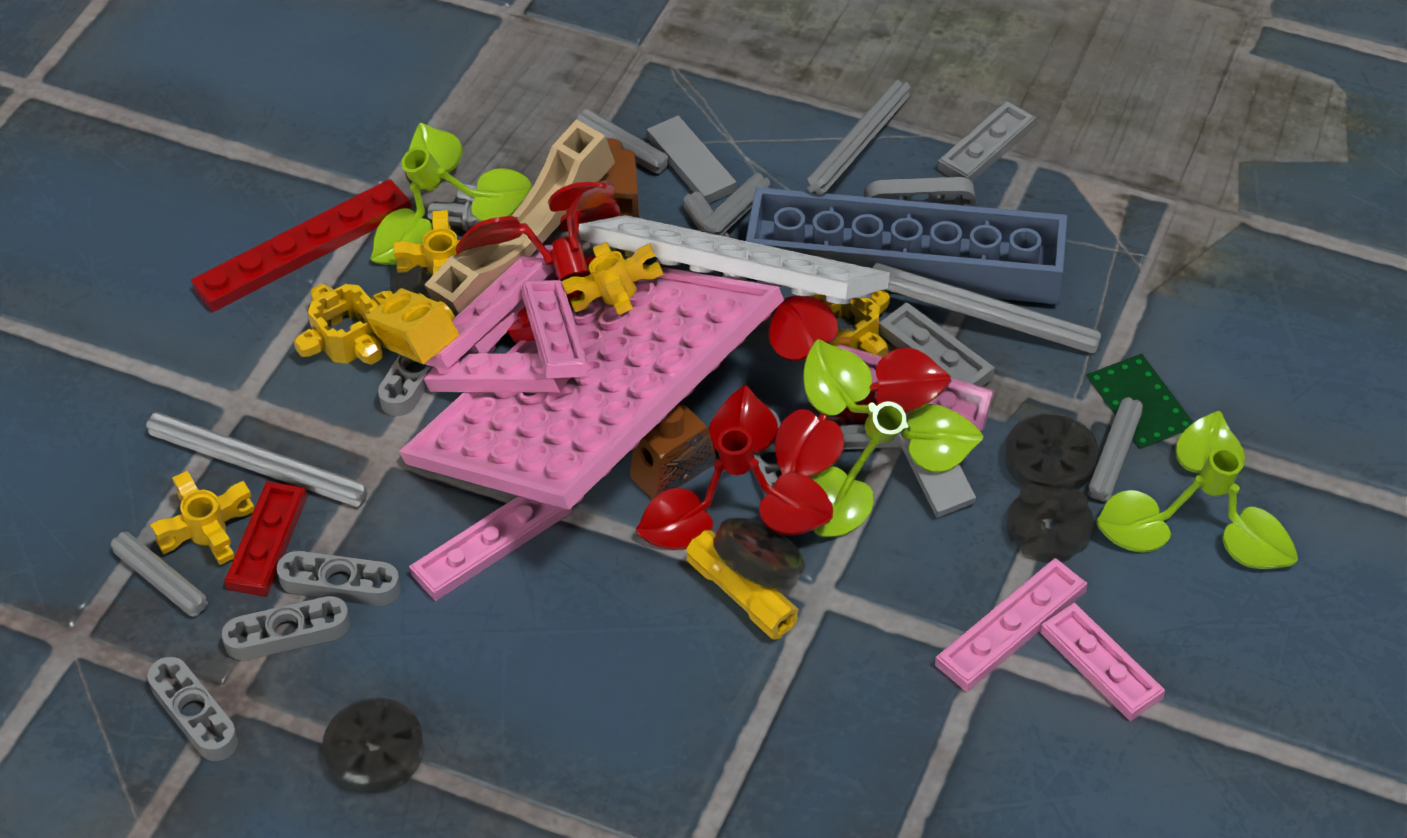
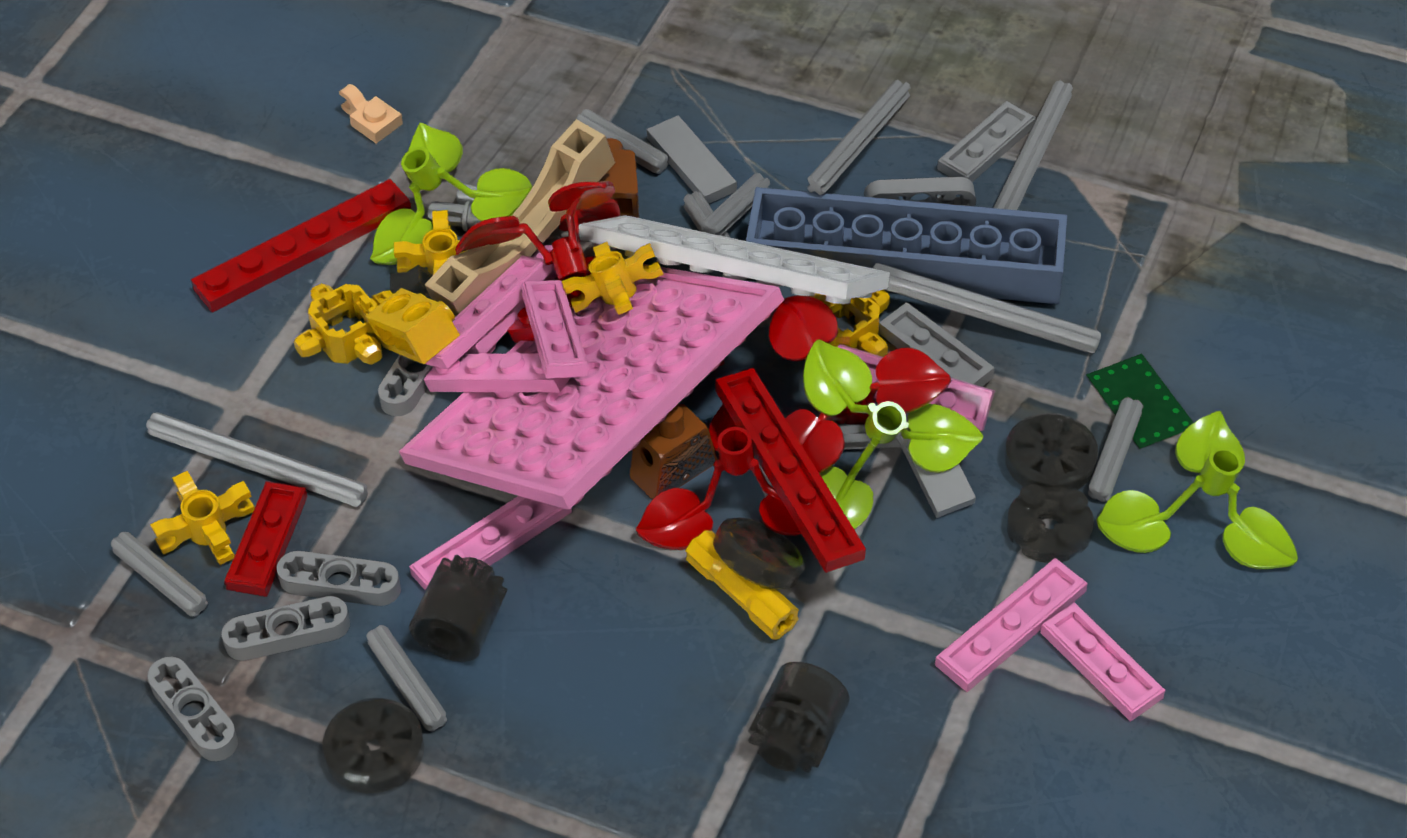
(371, 118): none -> light nougat plate
(406, 678): none -> light grey axle
(458, 608): none -> clear smoke gear
(791, 471): none -> red plate
(798, 717): none -> clear smoke gear
(1035, 147): none -> light grey axle

